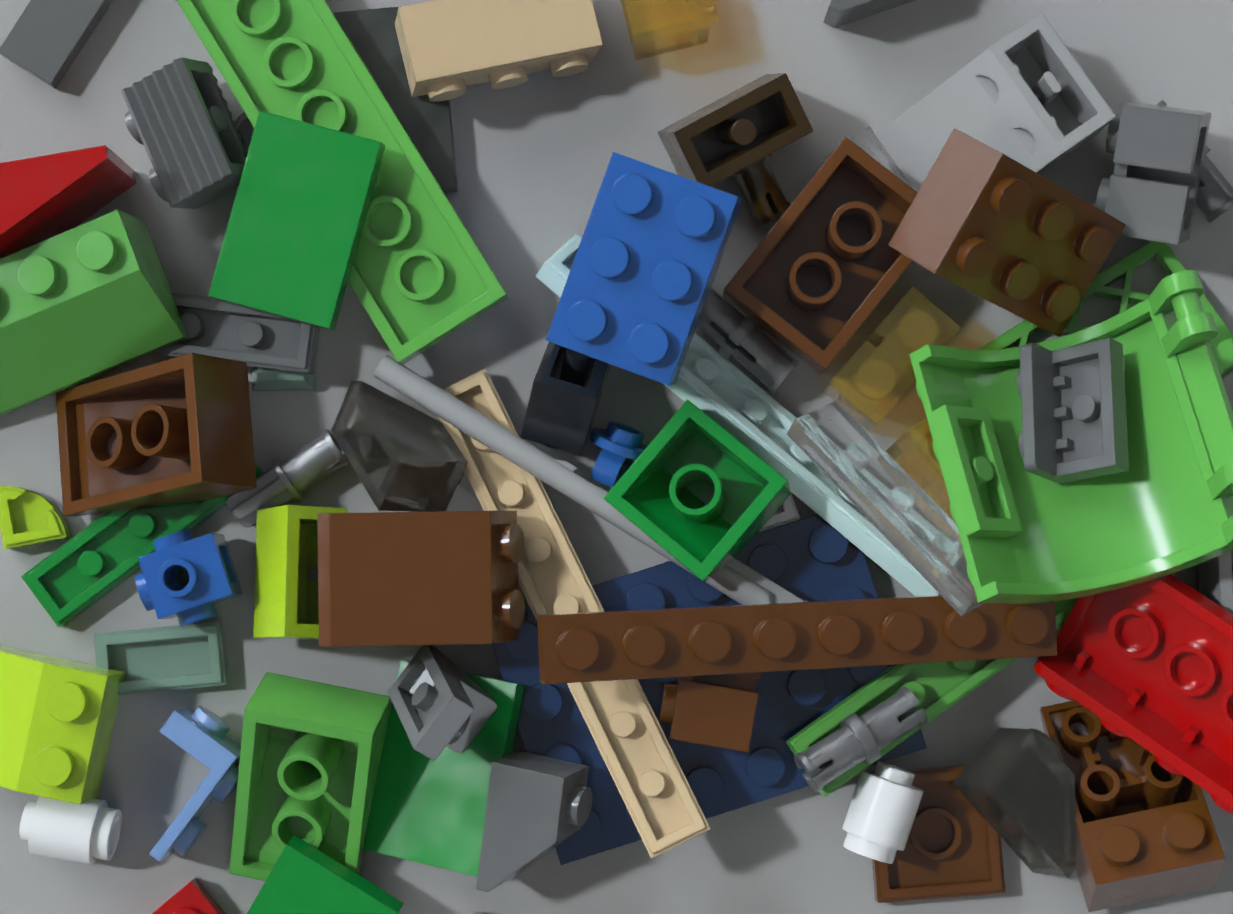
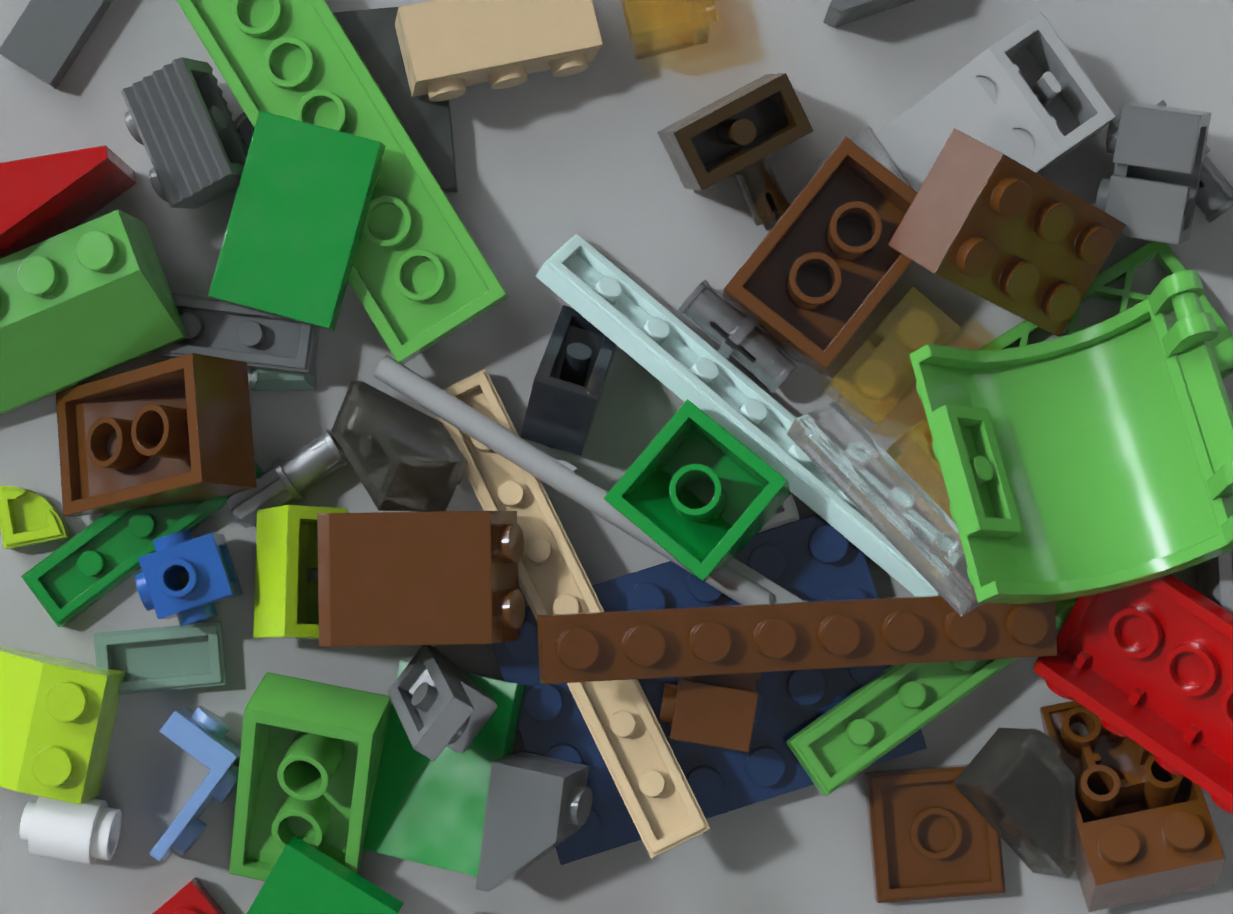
(620, 447): blue plate -> none
(644, 269): blue brick -> none
(860, 739): flat silver pin -> none
(881, 812): white brick -> none
(1073, 411): dark grey bracket -> none

